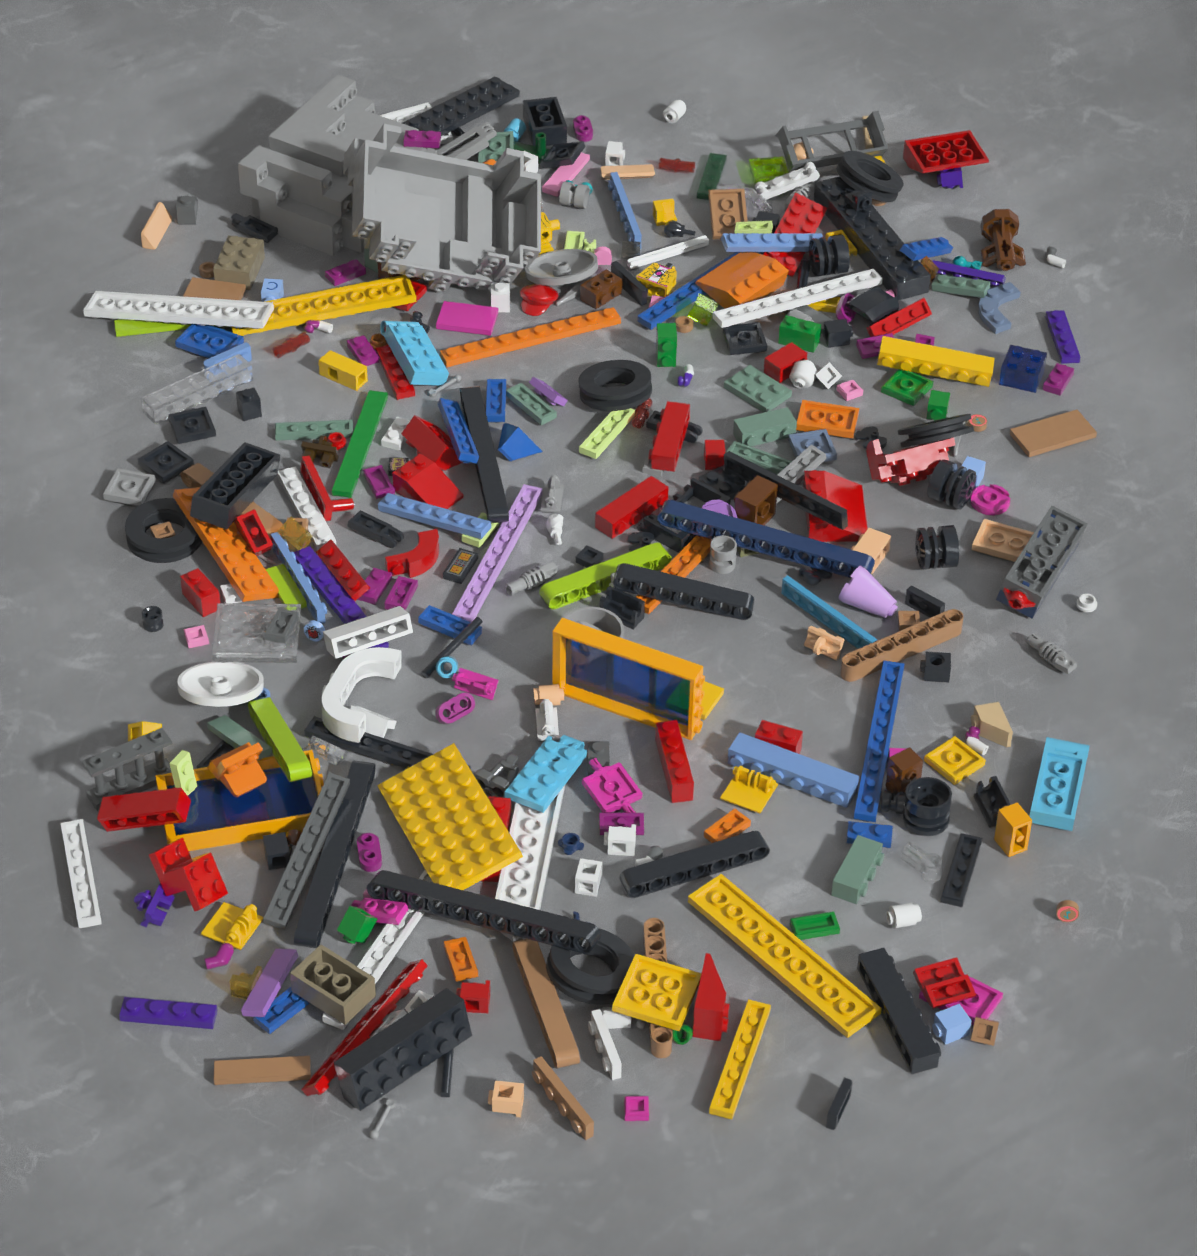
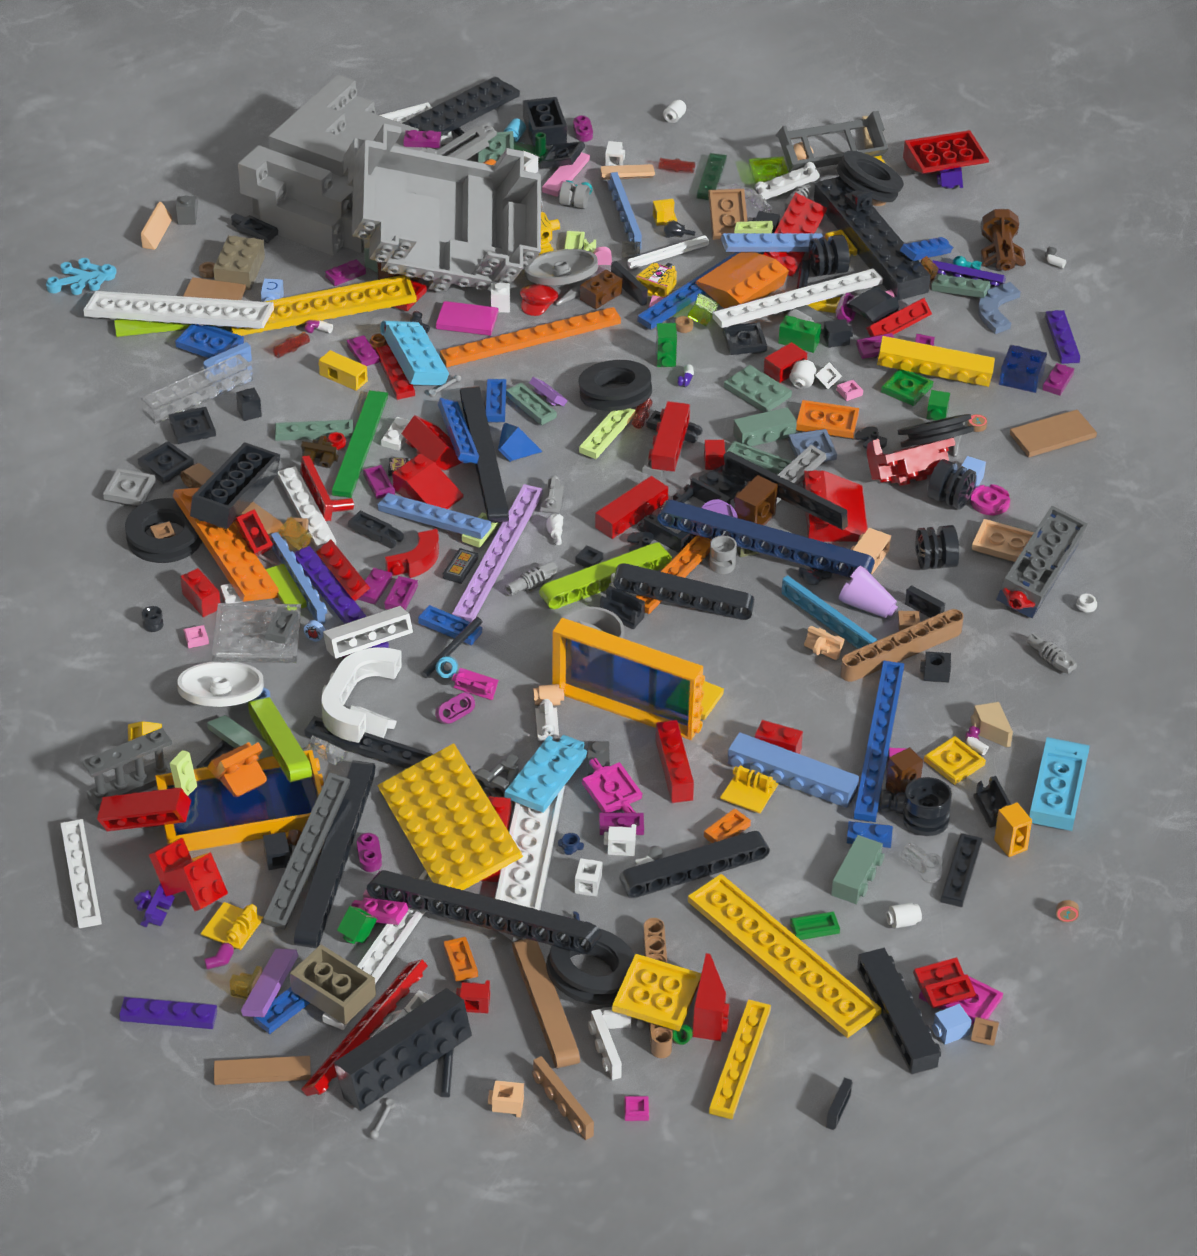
(103, 273): none -> medium azure plant

